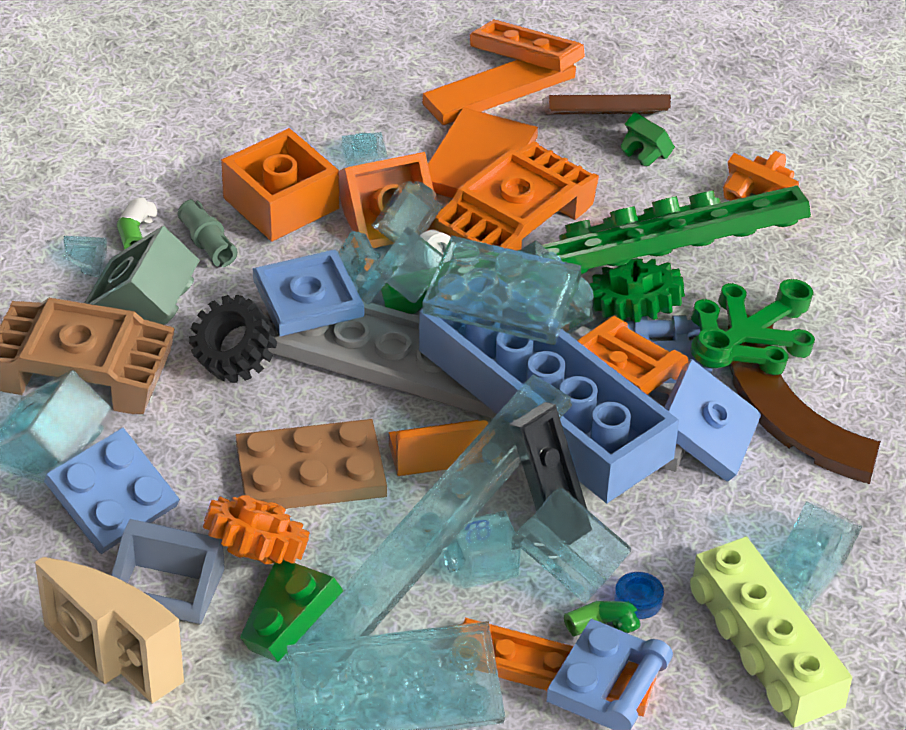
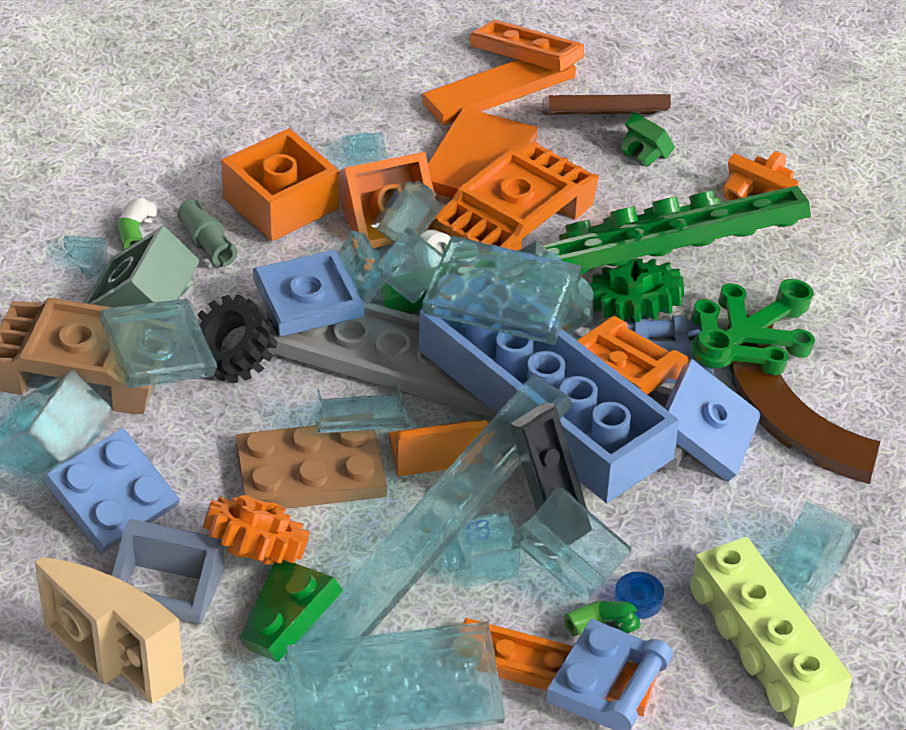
(157, 343): none -> clear light blue tile
(360, 413): none -> clear light blue piece

